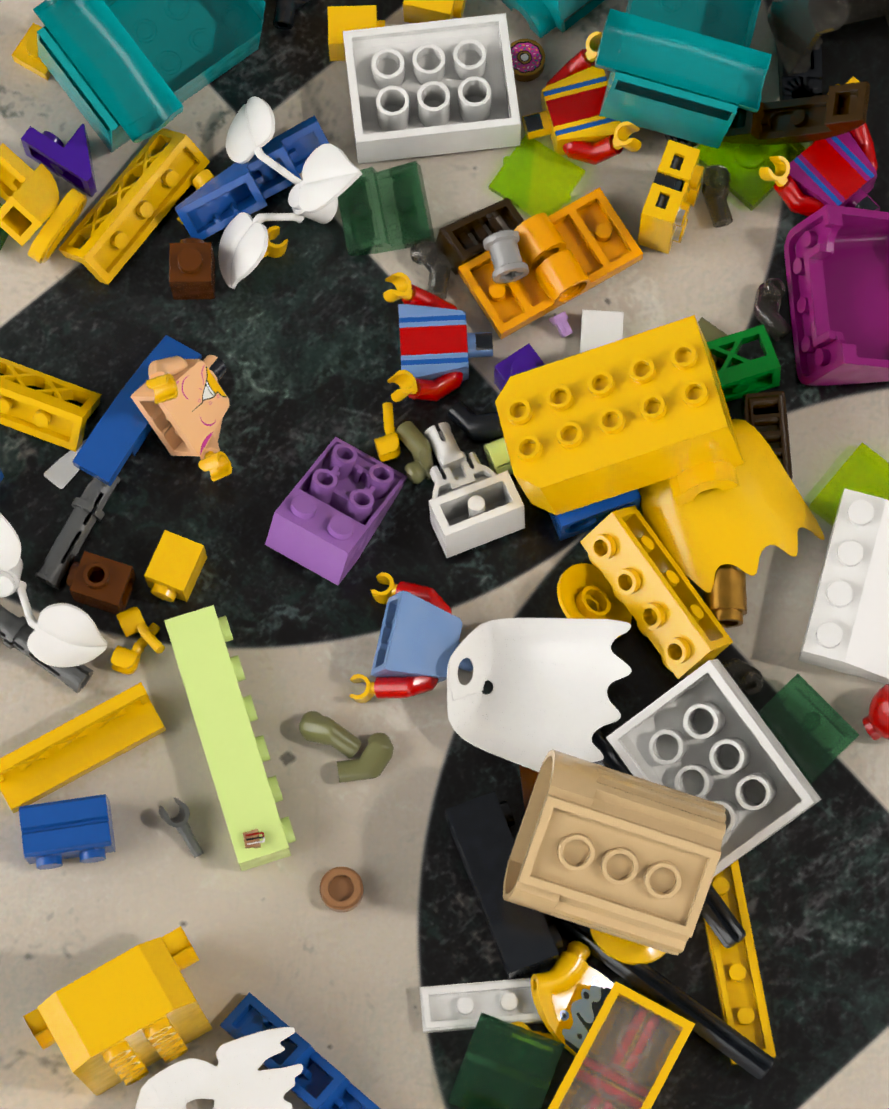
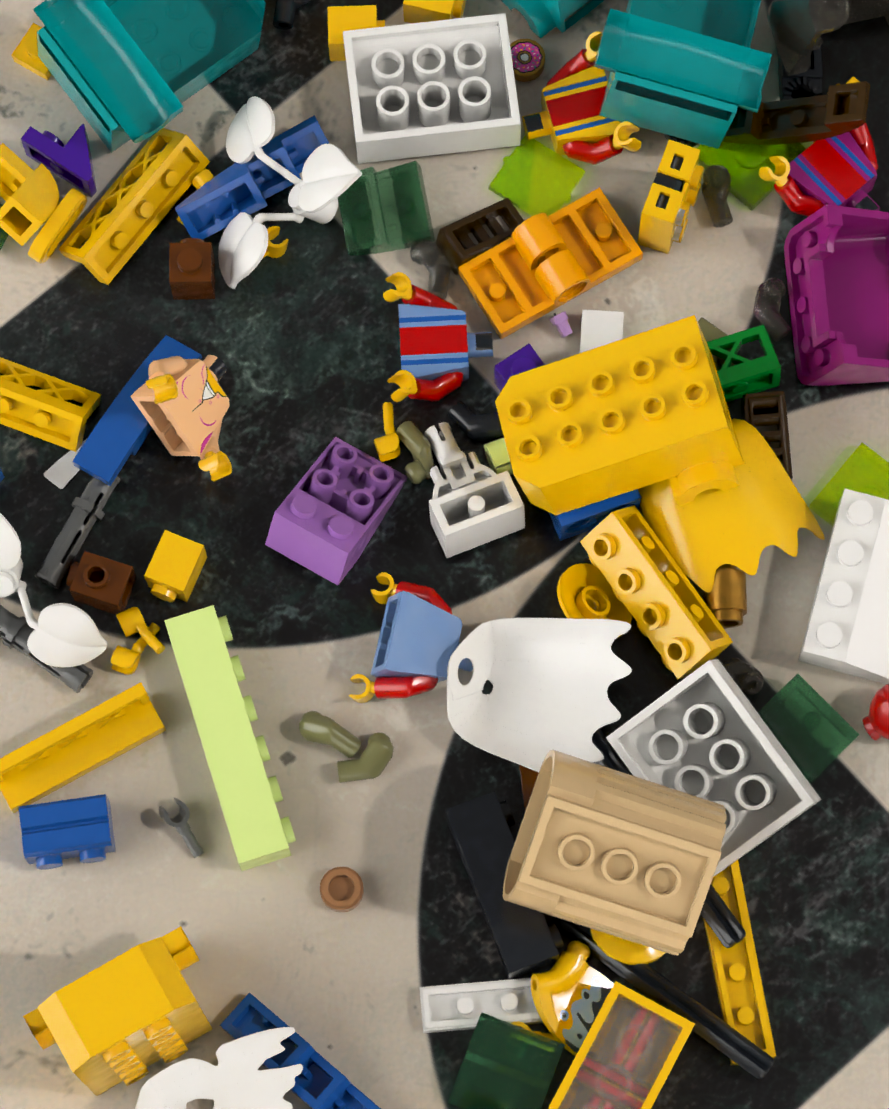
(252, 839): medium nougat piece -> none
(505, 256): light grey bush -> none

